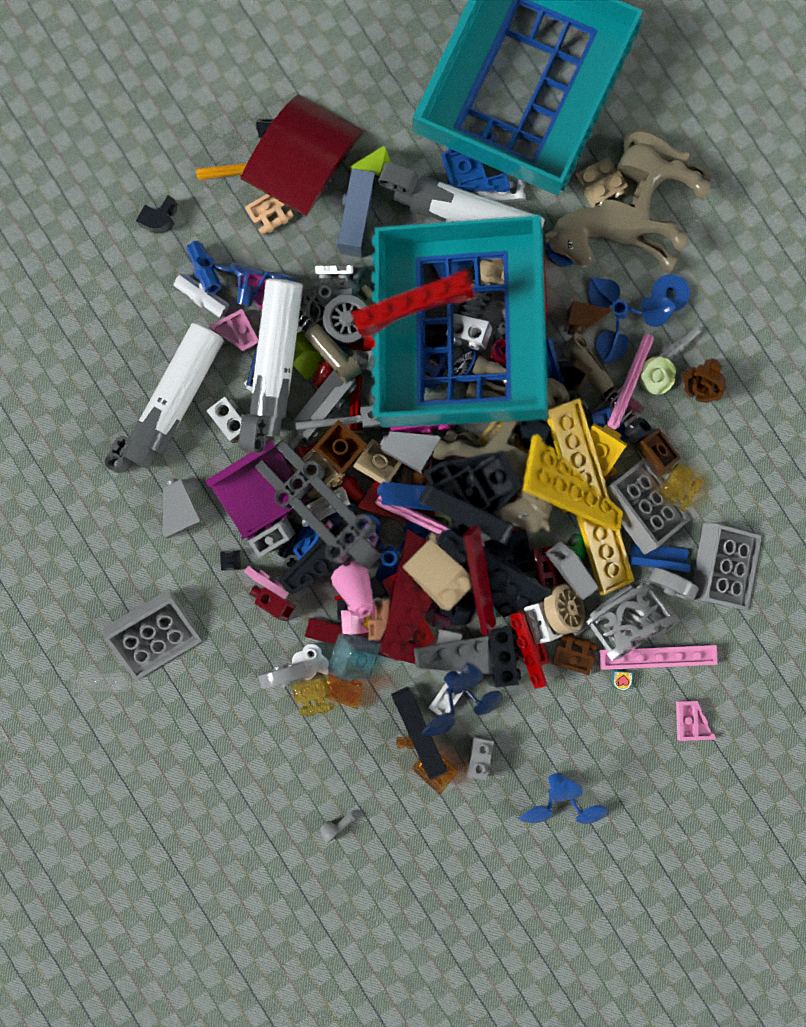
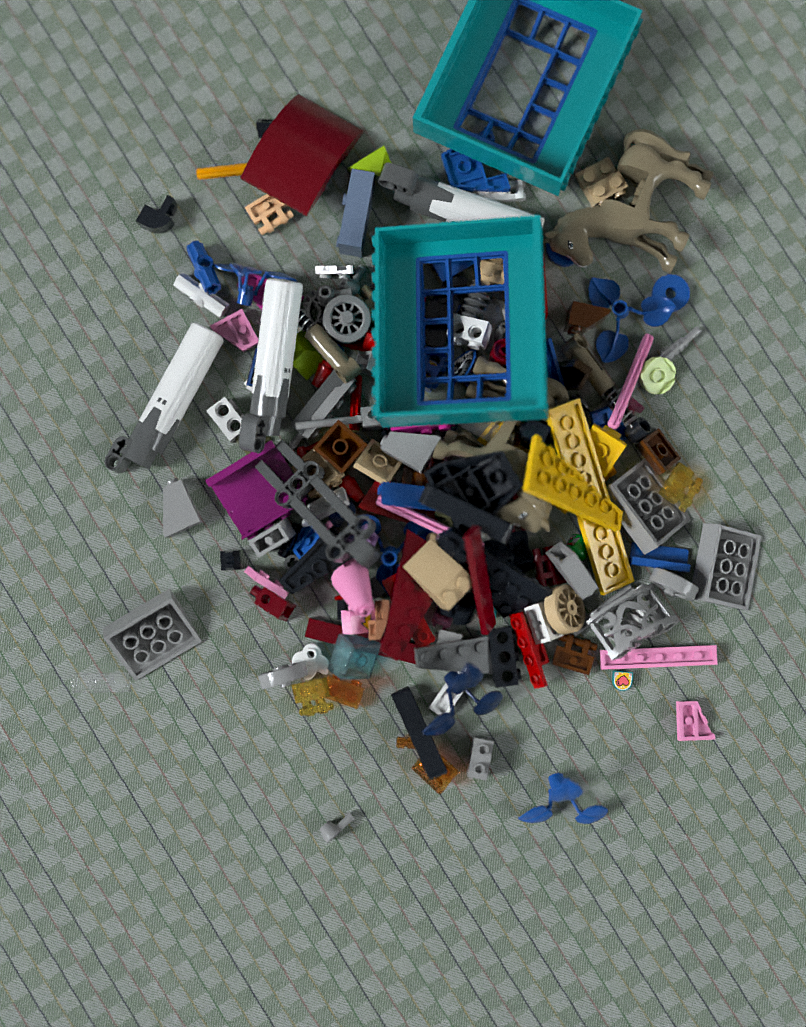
(444, 291): red arch -> none
(703, 379): reddish brown piece -> none

